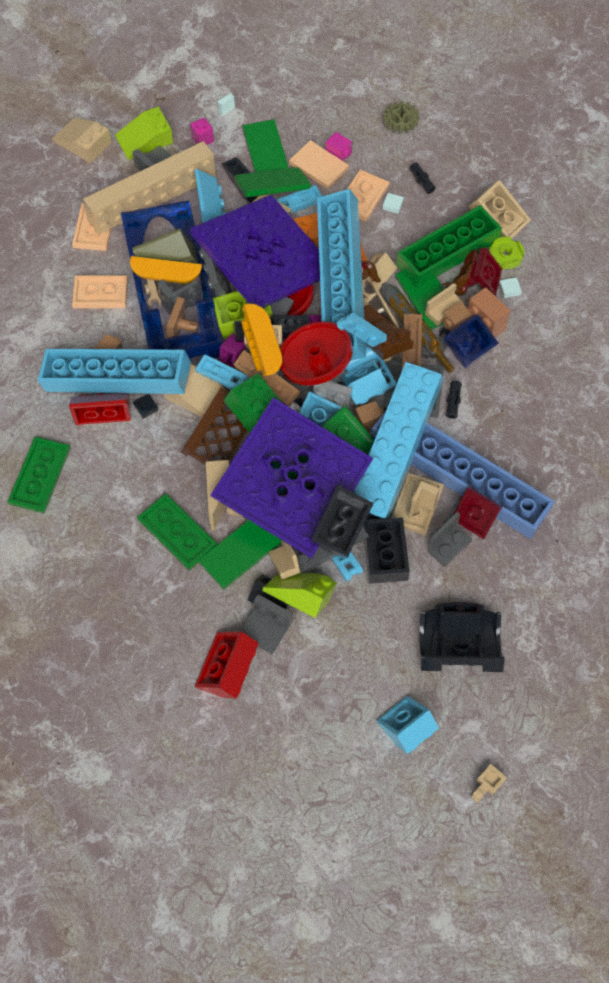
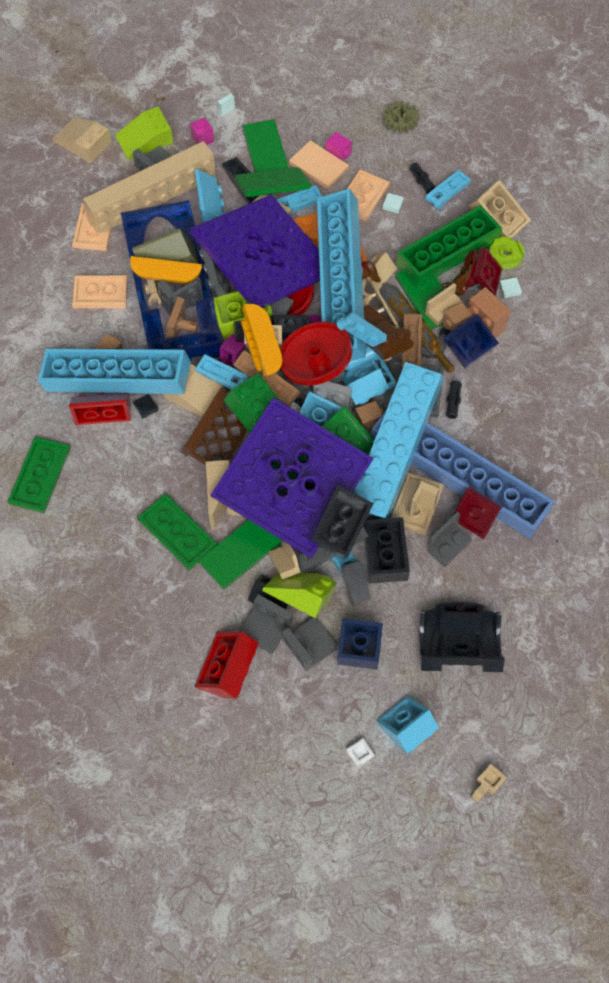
(309, 643): none -> dark grey bracket
(355, 582): none -> black panel
(359, 643): none -> dark blue brick
(360, 752): none -> white tile
(448, 189): none -> medium azure plate

